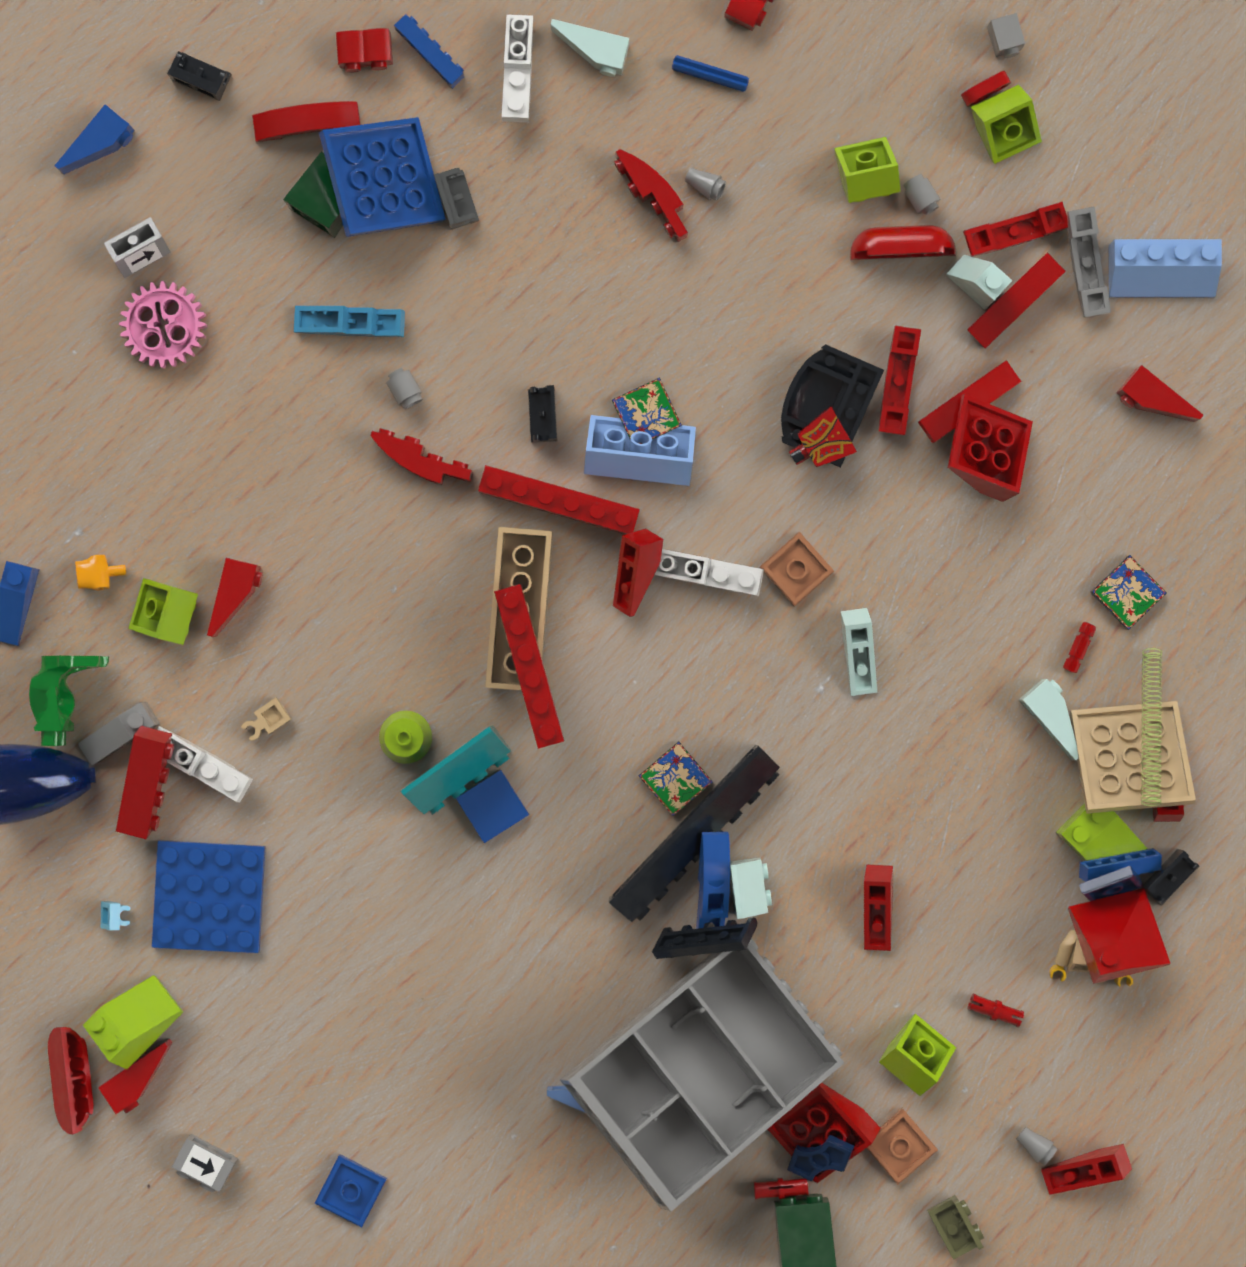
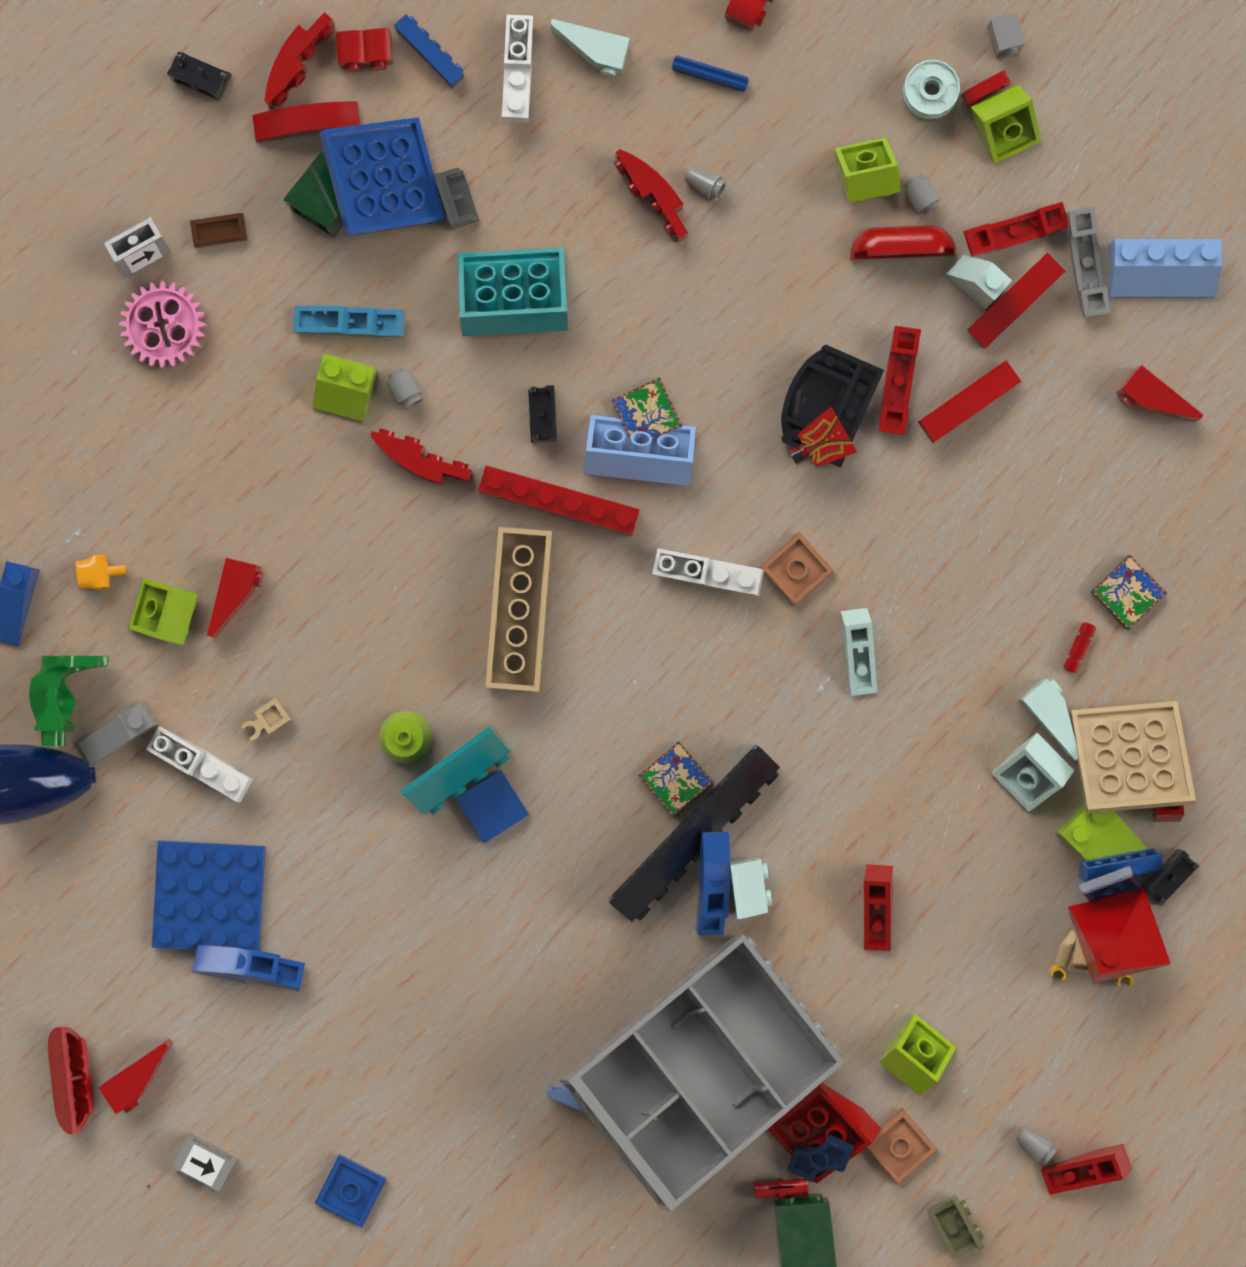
(100, 138): blue slope -> none
(111, 915): medium azure tile -> none
(133, 1021): lime slope -> none
(144, 782): red brick -> none
(218, 230): none -> reddish brown tile
(248, 965): none -> blue slope
(288, 66): none -> red slope
(344, 387): none -> lime slope
(512, 292): none -> teal slope
(529, 666): red brick -> none
(637, 565): red slope -> none
(704, 940): black hinge -> none
(936, 74): none -> light aqua wheel
(989, 448): red slope -> none
(995, 1010): red pin -> none
(1033, 772): none -> light aqua slope
(1157, 763): yellowish green piece -> none

